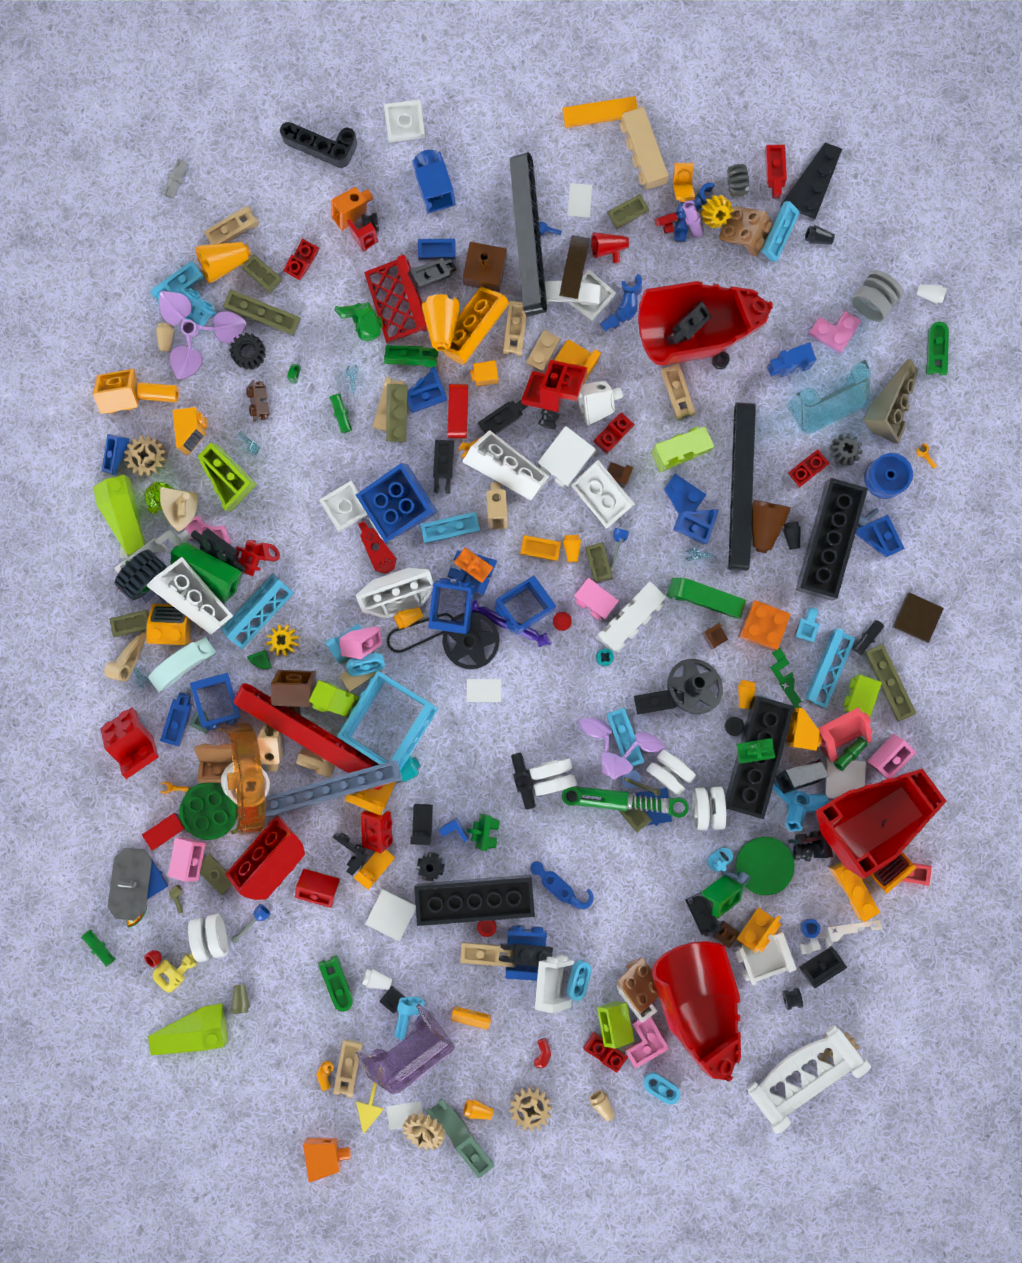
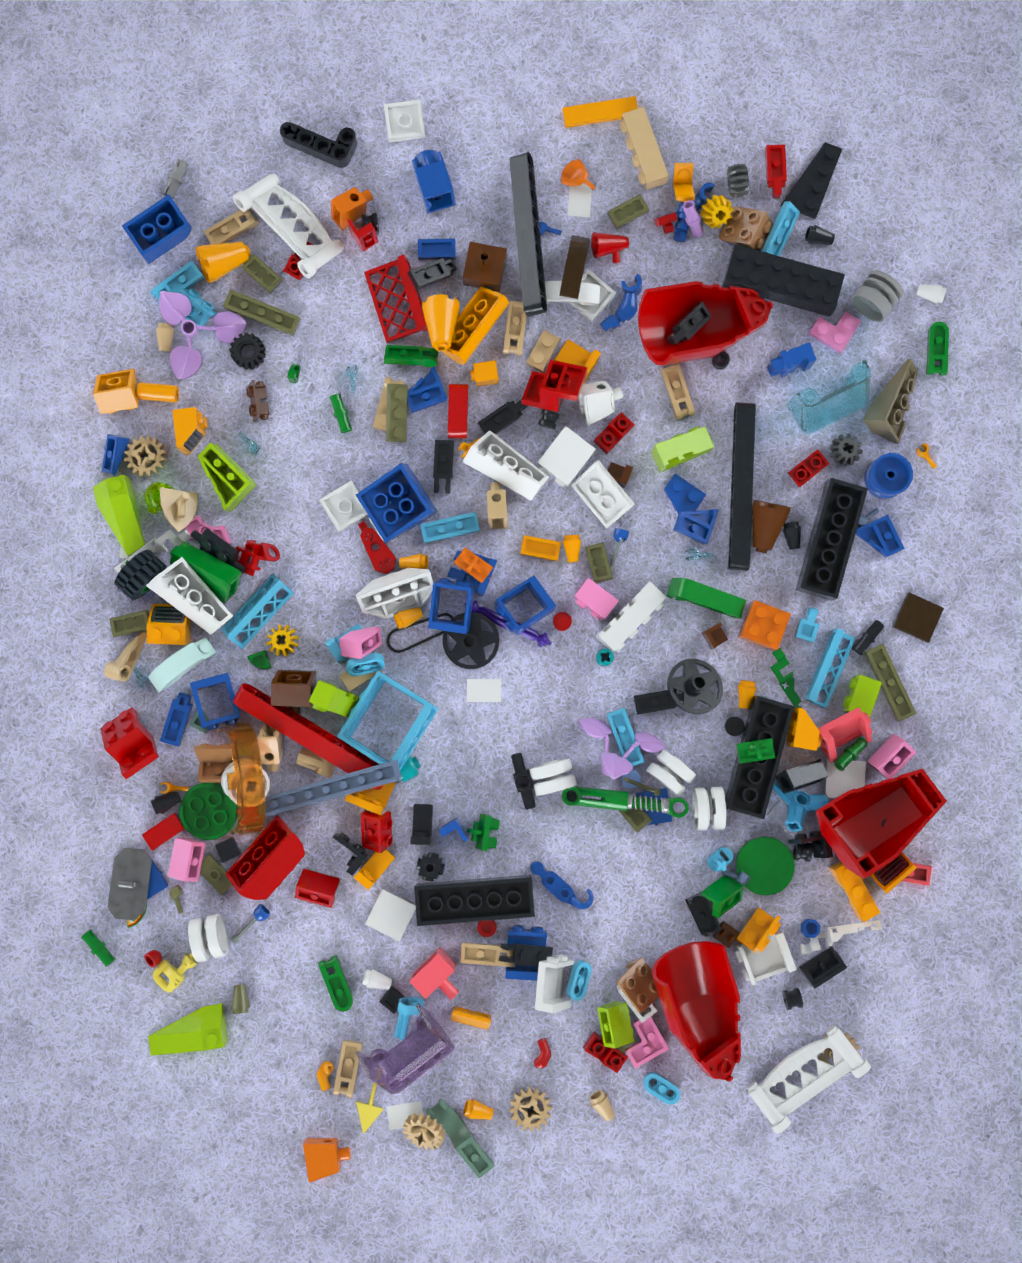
(158, 229): none -> blue brick
(165, 802): none -> black cone
(228, 849): none -> black tile
(312, 255): none -> white piece
(364, 317): green head -> none
(414, 561): none -> light orange cone
(434, 974): none -> coral brick
(575, 174): none -> orange piece
(784, 280): none -> black brick

